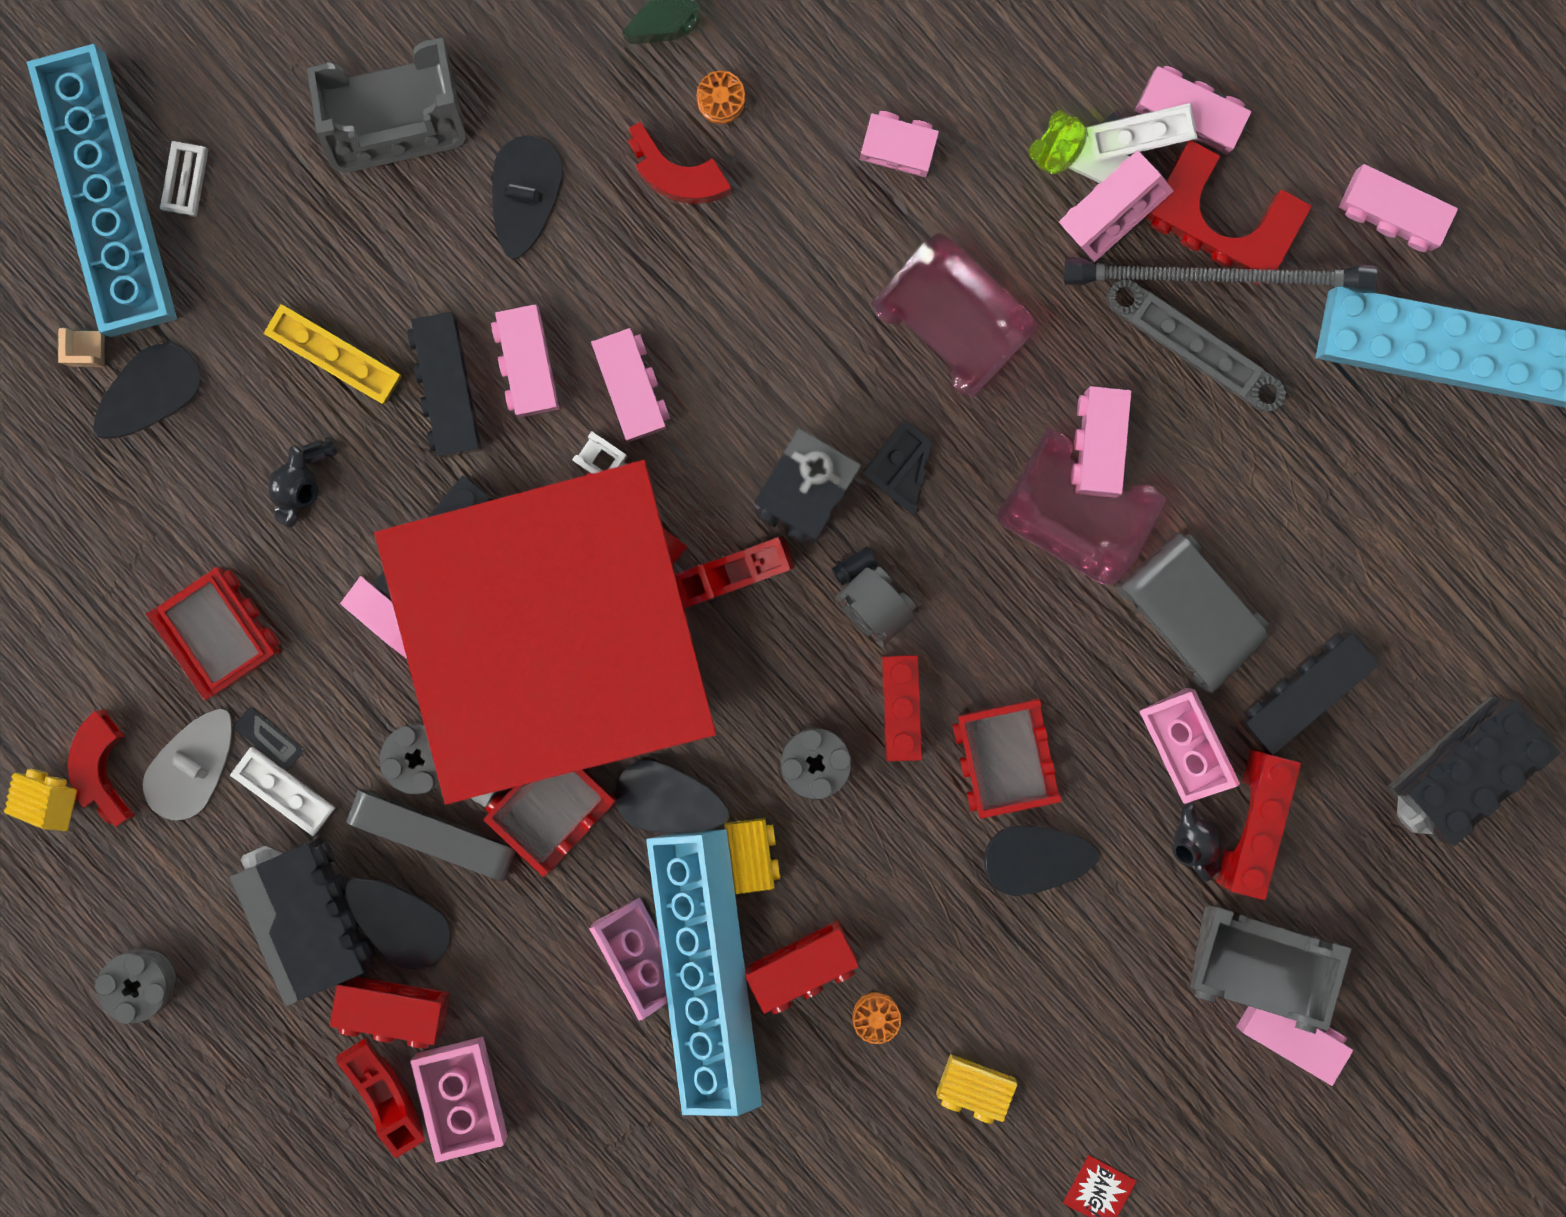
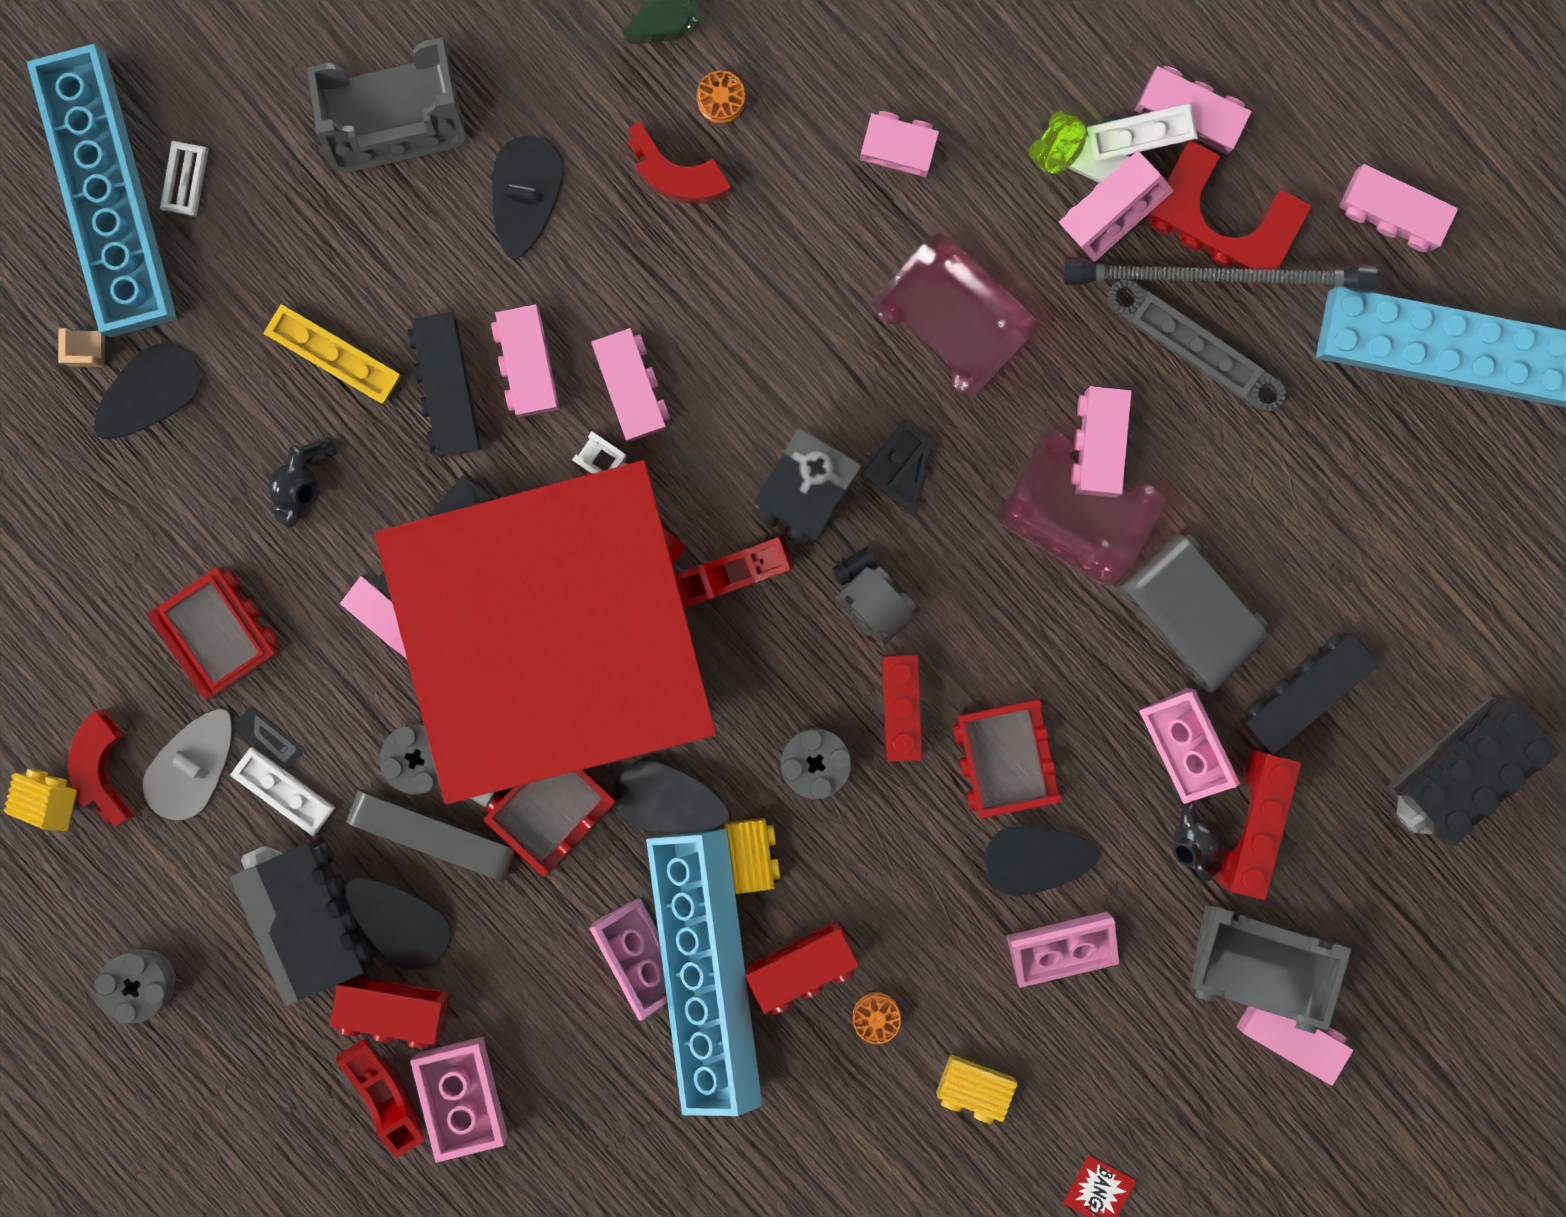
(1064, 949): none -> bright pink slope

